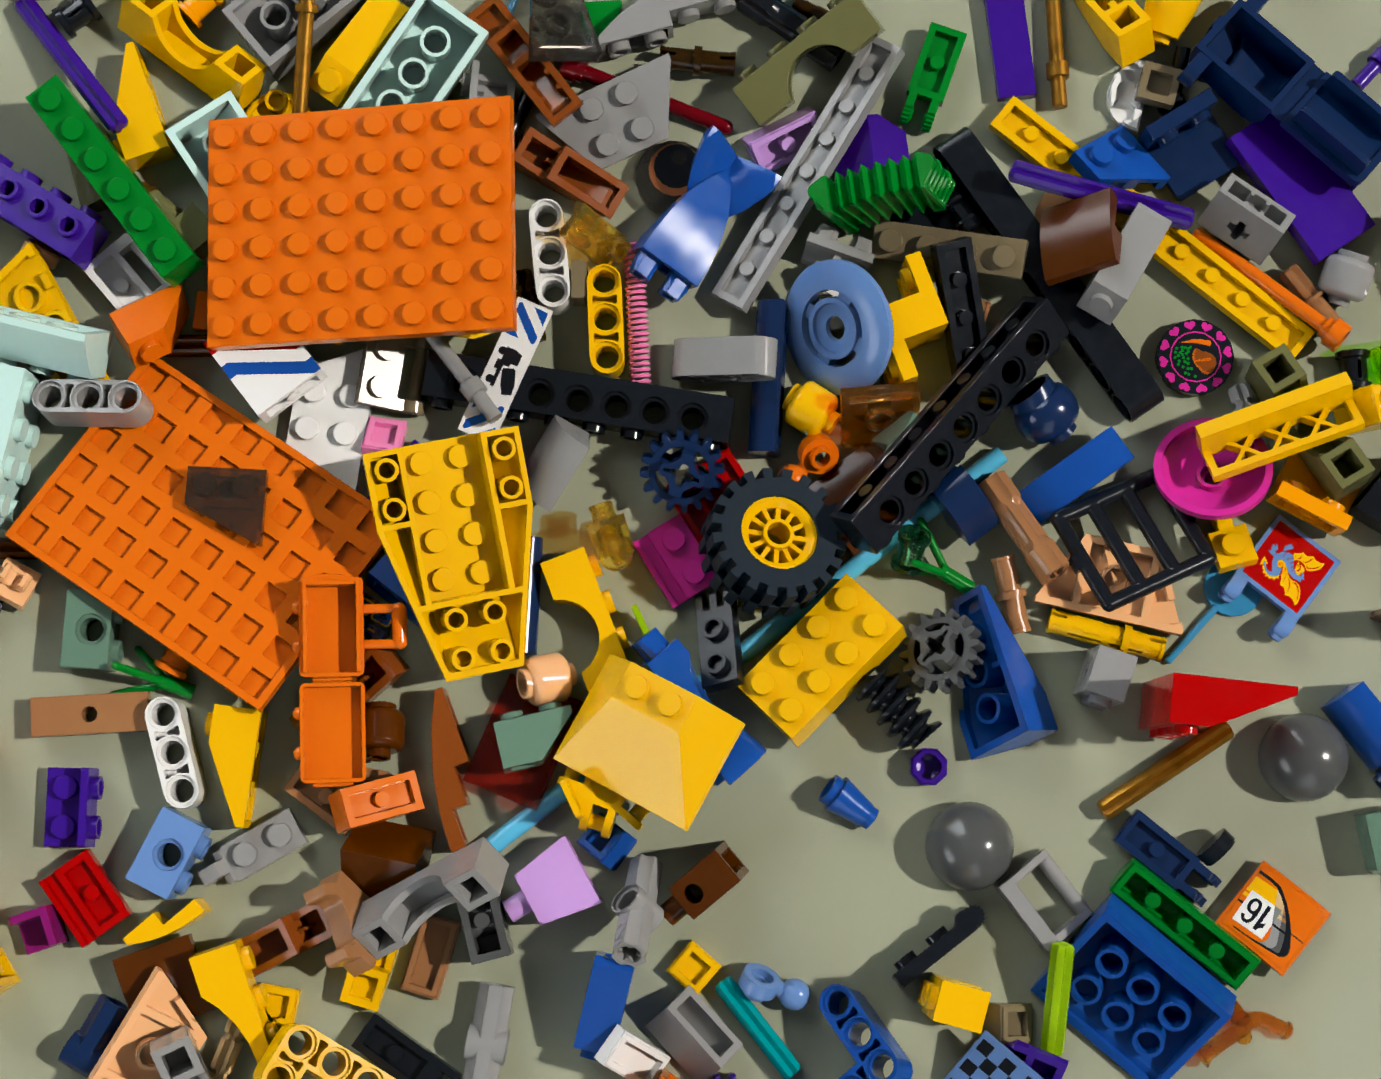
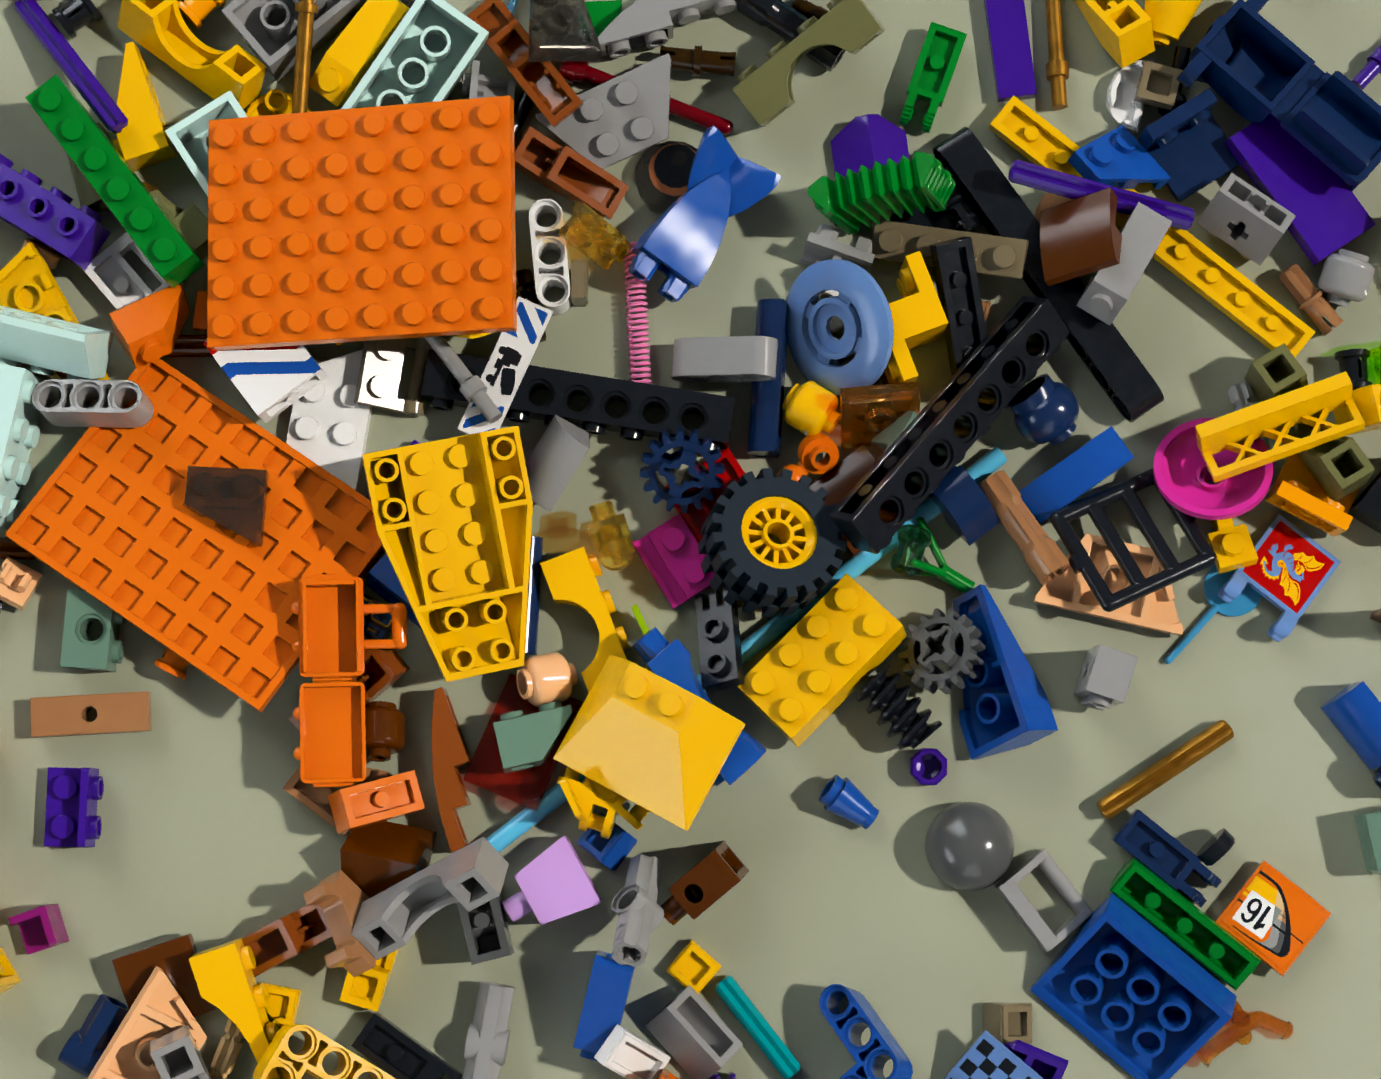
(86, 898): red plate -> none
(150, 866): medium blue brick -> none
(158, 679): green plant -> none
(159, 926): yellow slope -> none
(161, 739): white beam -> none
(237, 749): yellow slope -> none
(255, 849): light grey hinge -> none
(383, 434): bright pink tile -> none
(431, 956): medium nougat tile -> none
(606, 304): yellow beam -> none
(763, 984): medium blue plate -> none
(780, 141): lavender slope -> none
(814, 159): light grey plate -> none
(939, 944): black hinge -> none
(954, 1002): yellow arch -> none
(1011, 594): medium nougat pin -> none
(1057, 997): lime axle -> none
(1109, 635): yellow pin -> none
(1187, 702): red slope -> none
(1194, 357): black tile -> none
(1303, 757): dark grey piece -> none
(1331, 331): orange piece -> none

